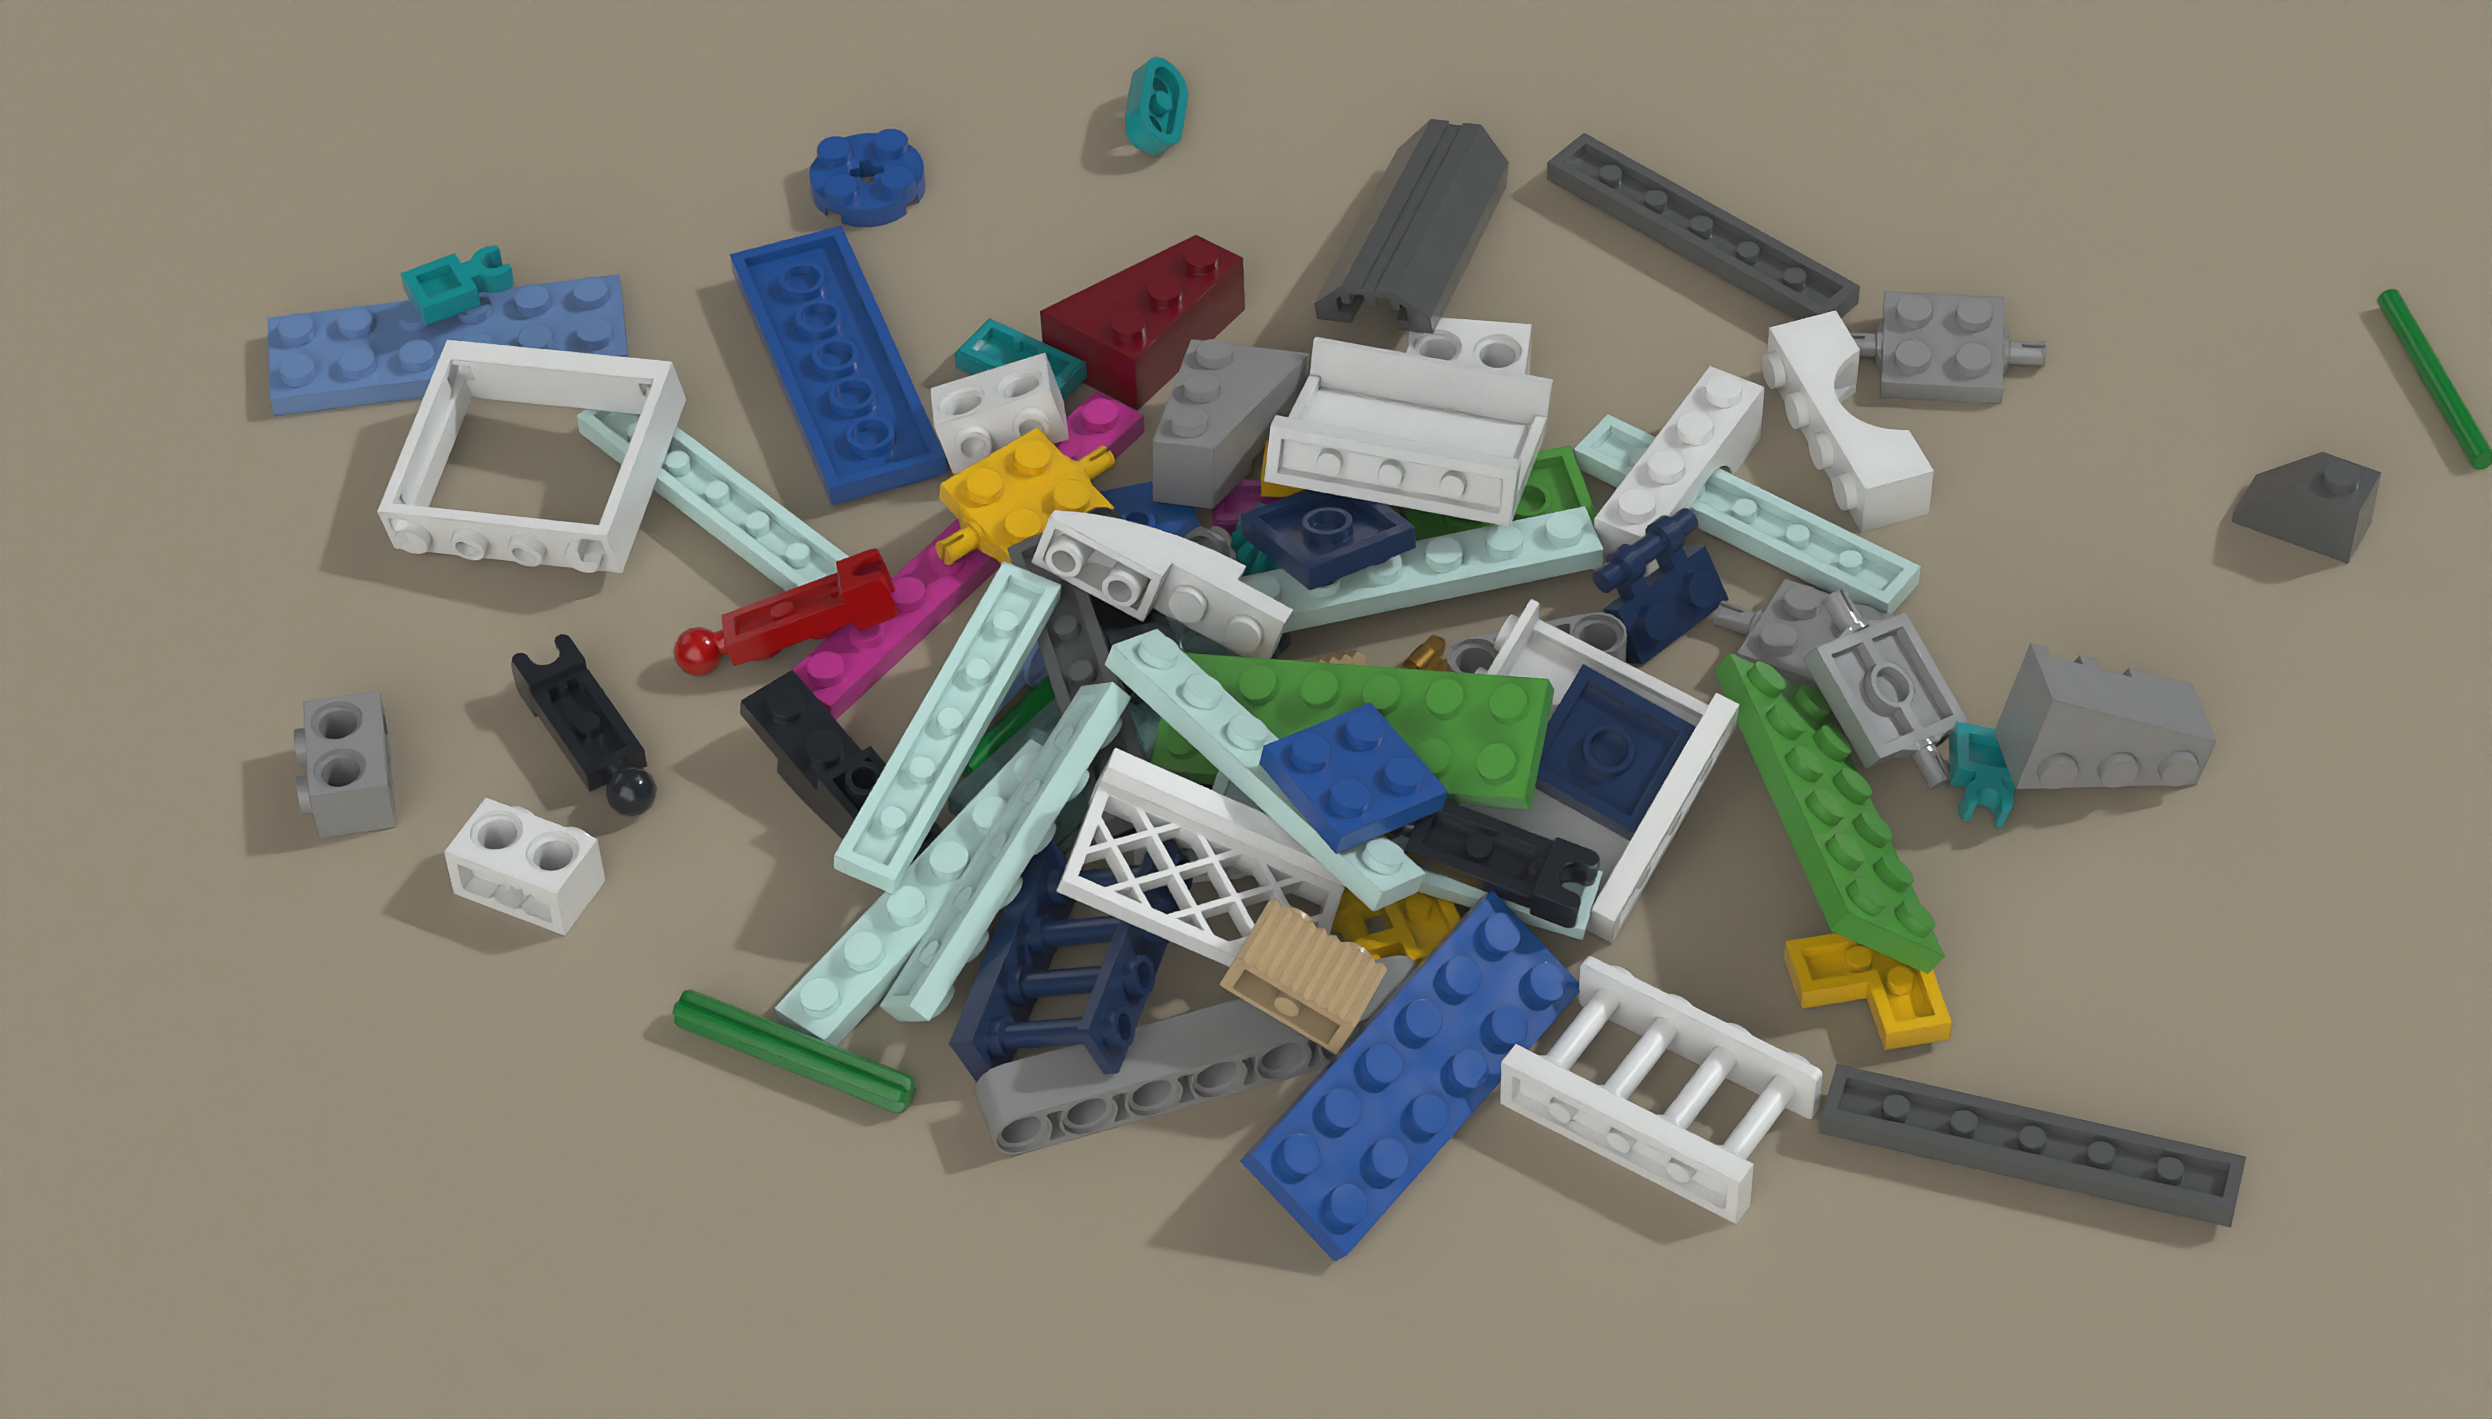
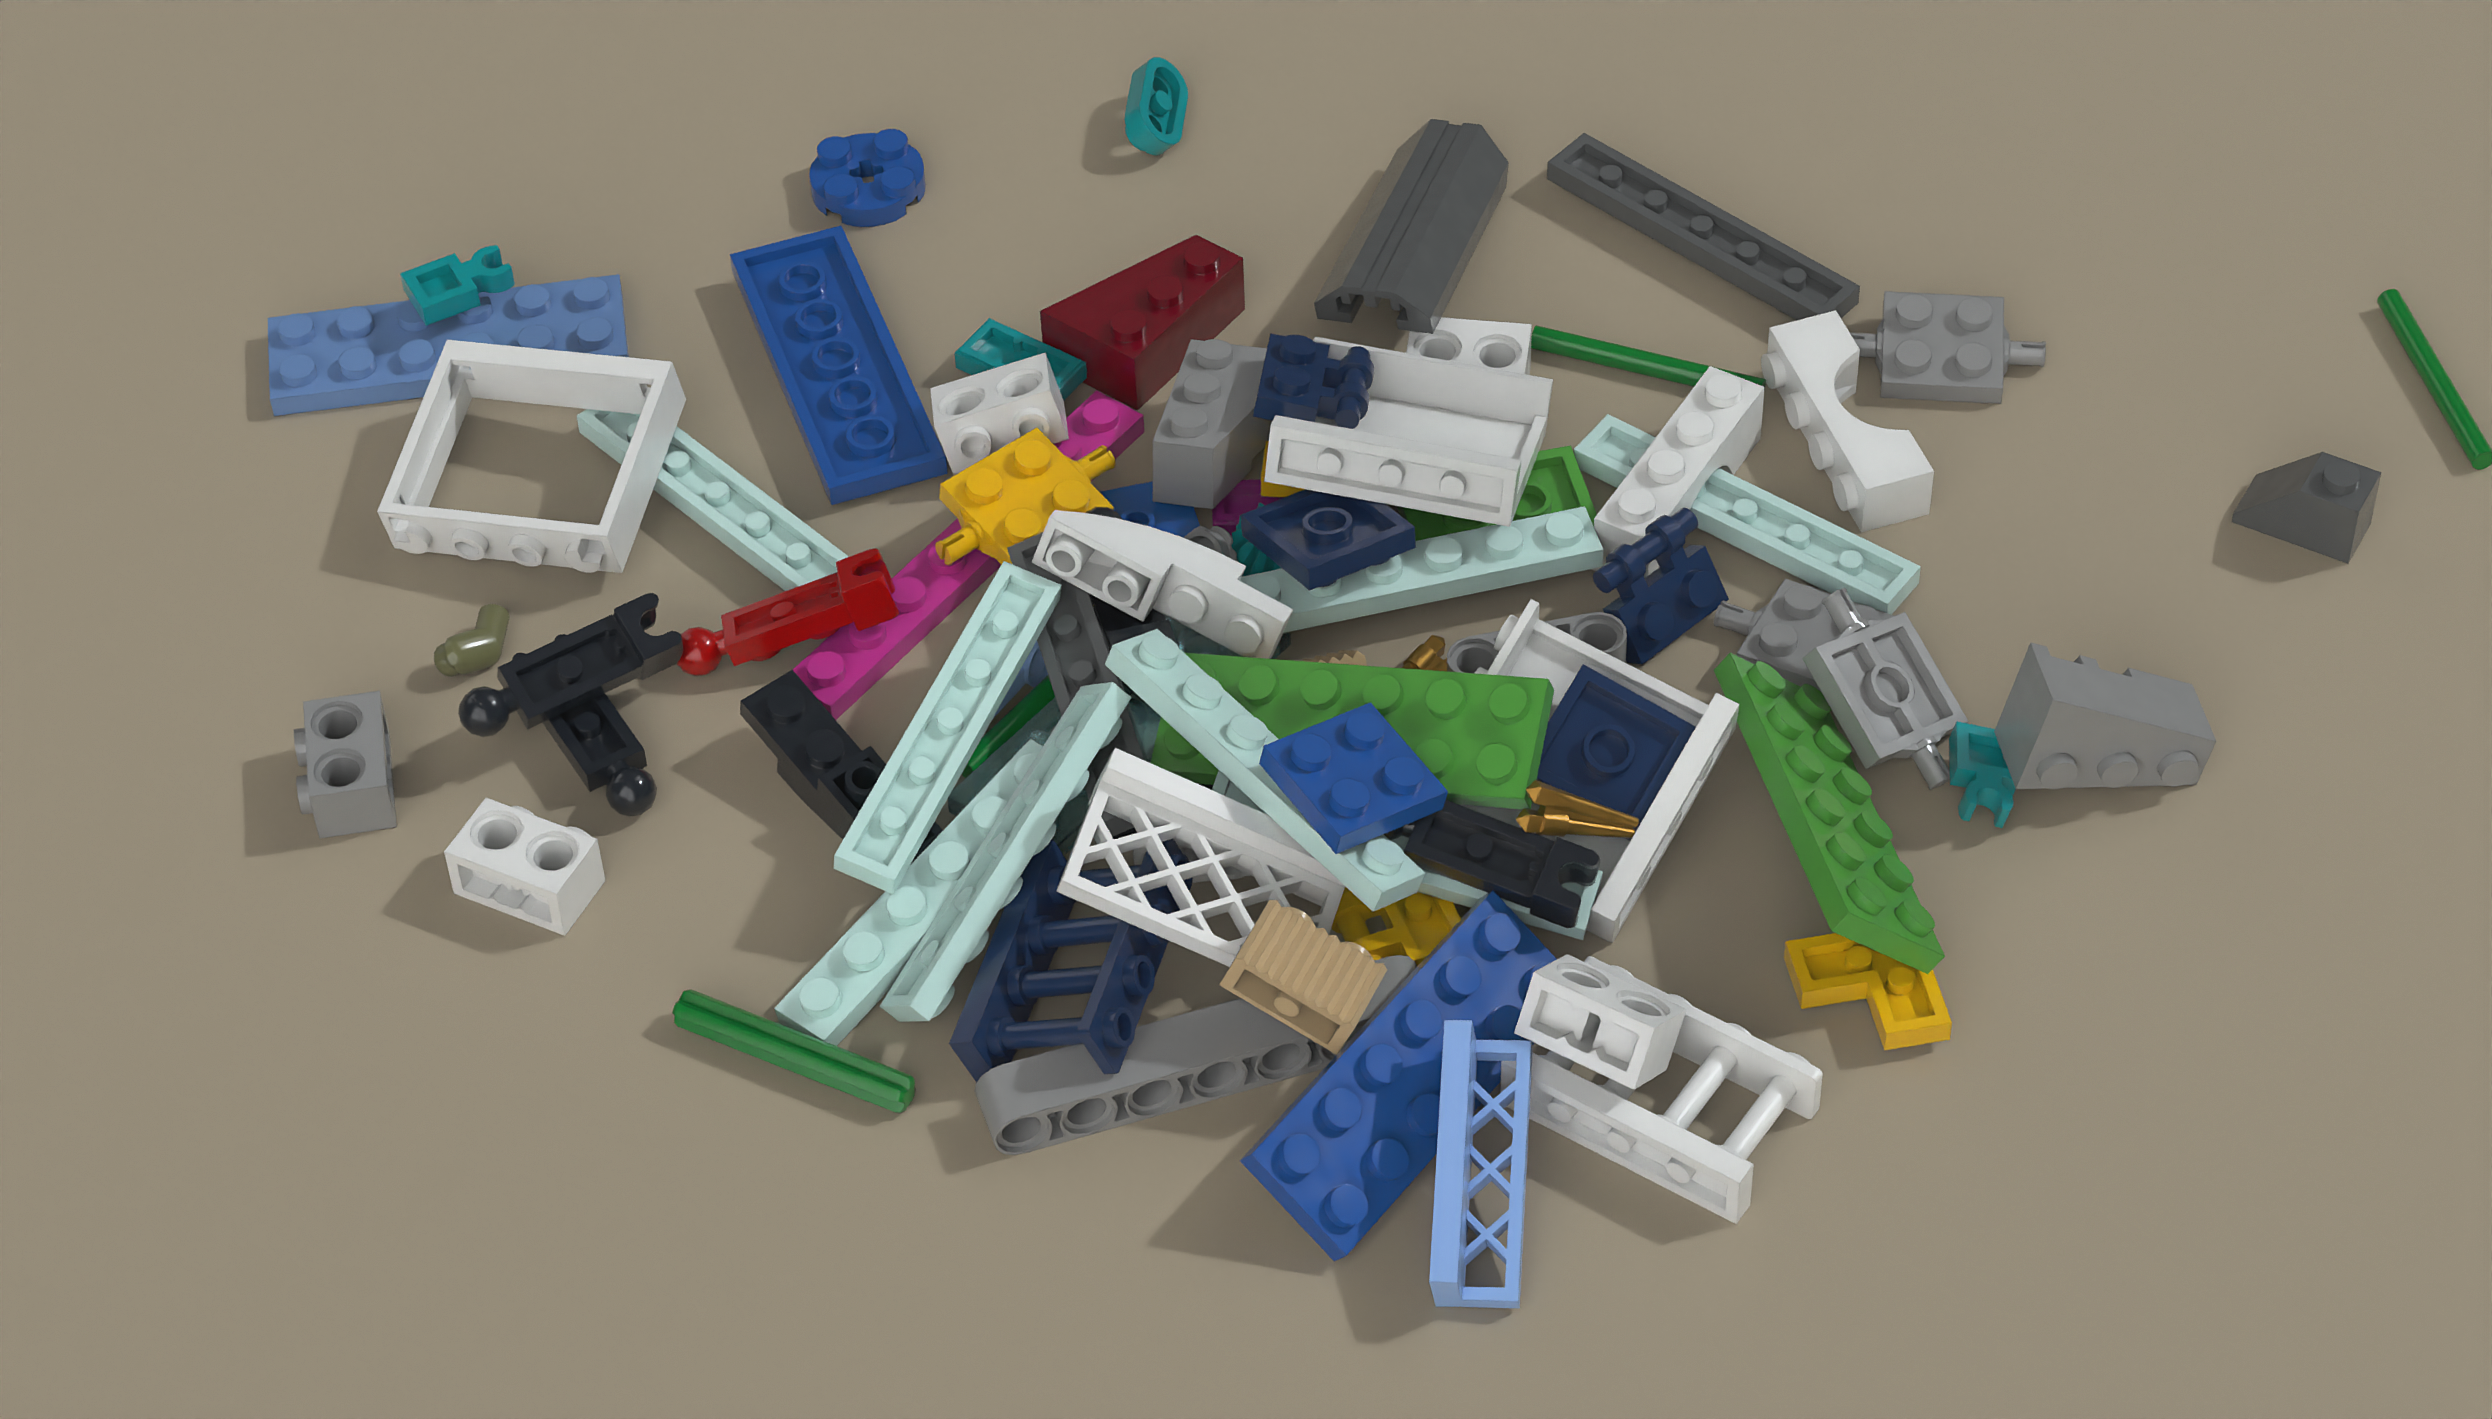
(475, 648): none -> olive arm
(574, 669): none -> black plate
(1305, 383): none -> dark blue plate
(1454, 1164): none -> light blue fence
(1569, 814): none -> pearl gold piece
(1600, 1021): none -> white brick
(1624, 357): none -> green bar
(2033, 1145): dark grey plate -> none

